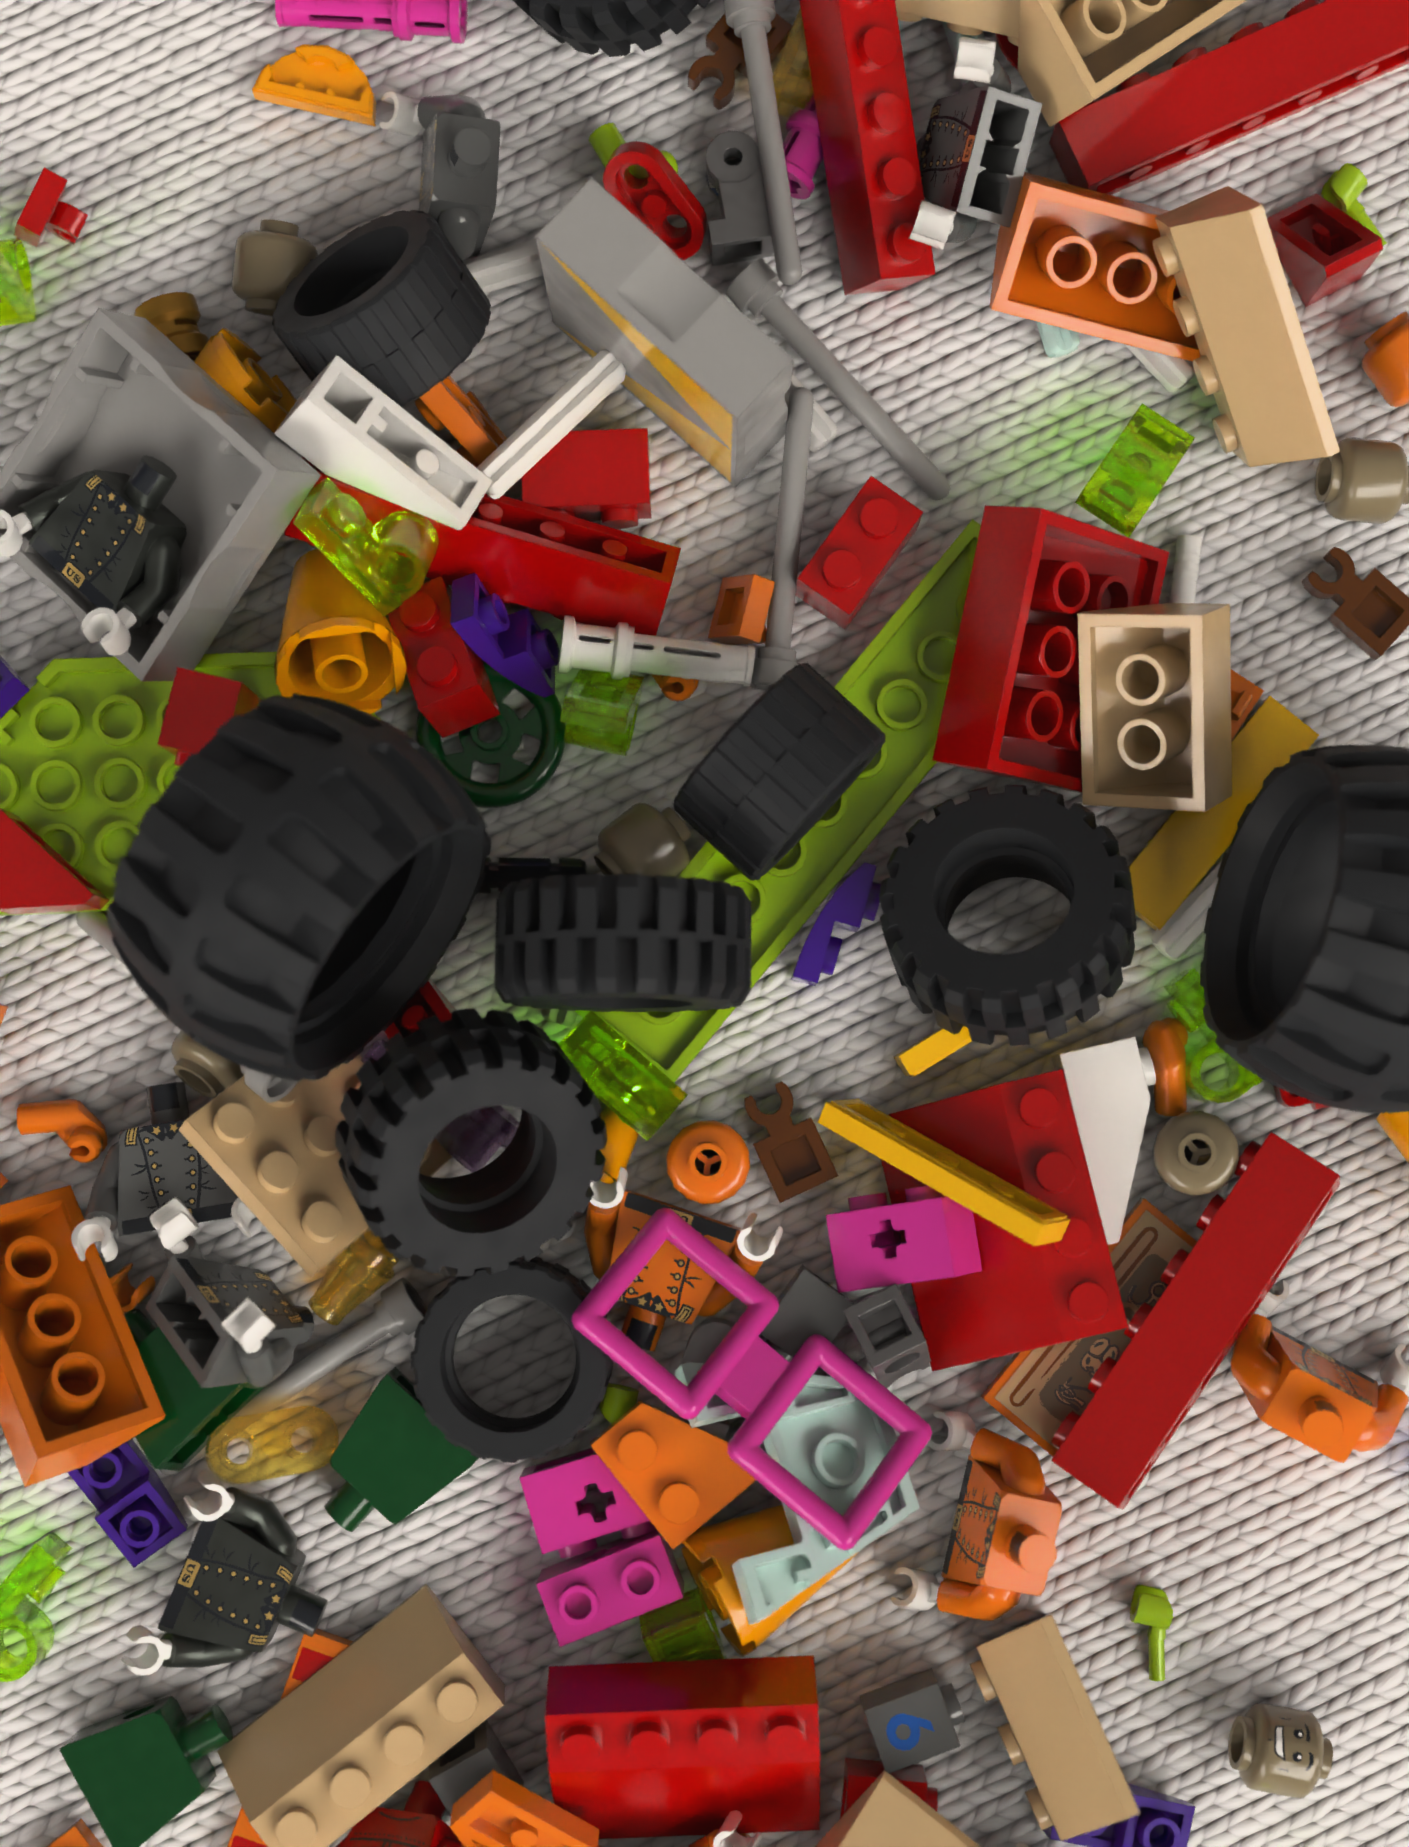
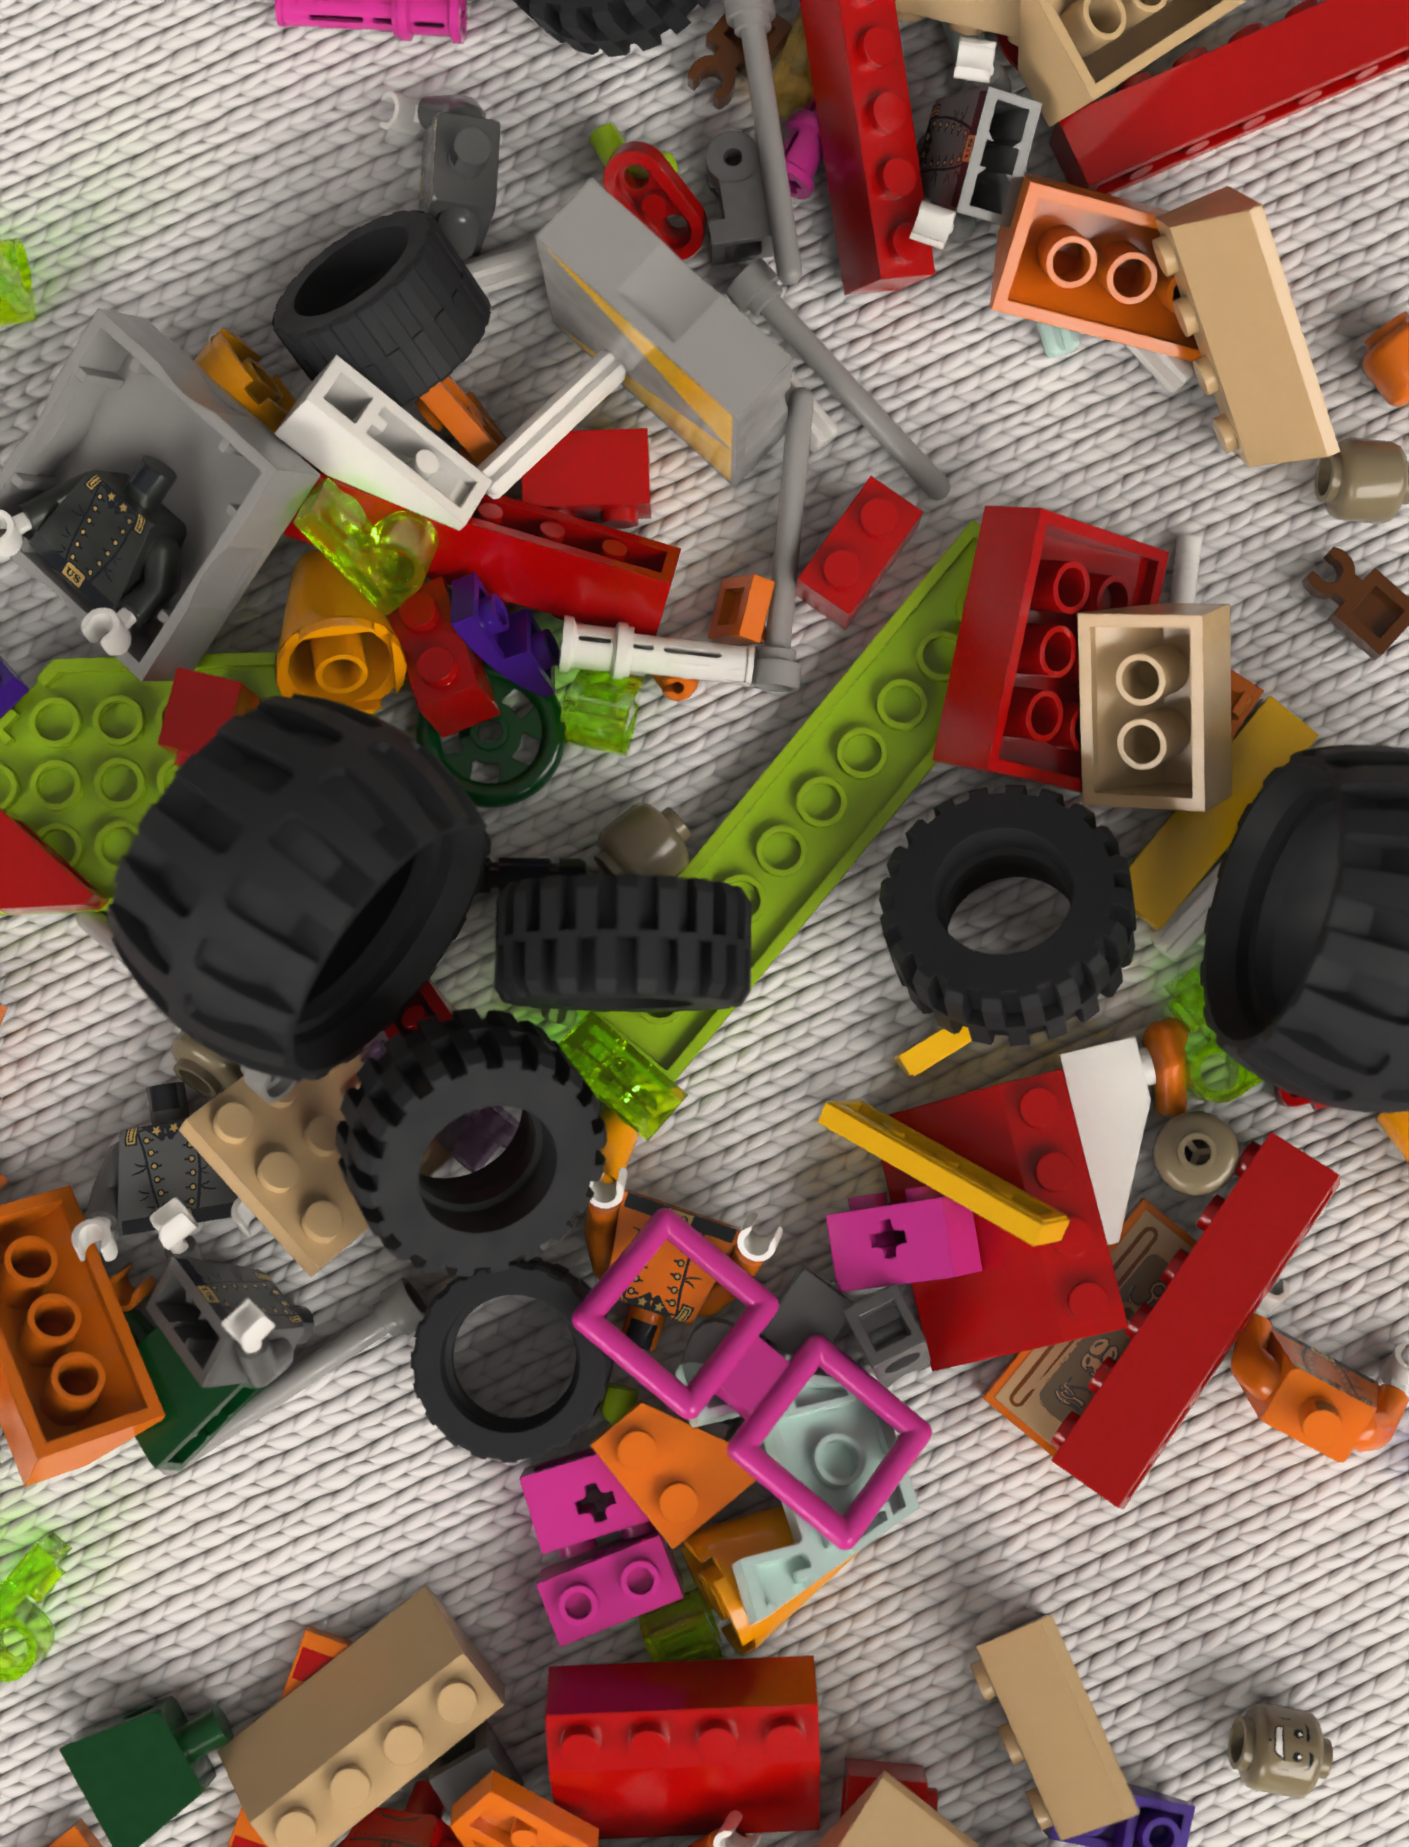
(47, 212): red tile -> none
(70, 1121): orange arm -> none
(130, 1502): dark purple slope -> none
(177, 318): pearl gold wheel -> none
(231, 1586): pearl dark grey torso -> none
(267, 264): dark tan head -> none
(270, 1444): clear yellow plate -> none
(318, 82): light orange plate -> none
(353, 1278): clear yellow cone -> none
(392, 1457): dark green torso -> none
(730, 1150): orange head -> none
(778, 770): black tyre -> none
(792, 1153): reddish brown plate -> none
(849, 904): dark purple slope -> none
(912, 1720): dark grey brick -> none
(999, 1531): orange torso -> none
(1135, 470): clear neon green plate -> none
(1152, 1608): lime hand -> none
(1322, 247): red slope -> none
(1344, 189): lime hand -> none

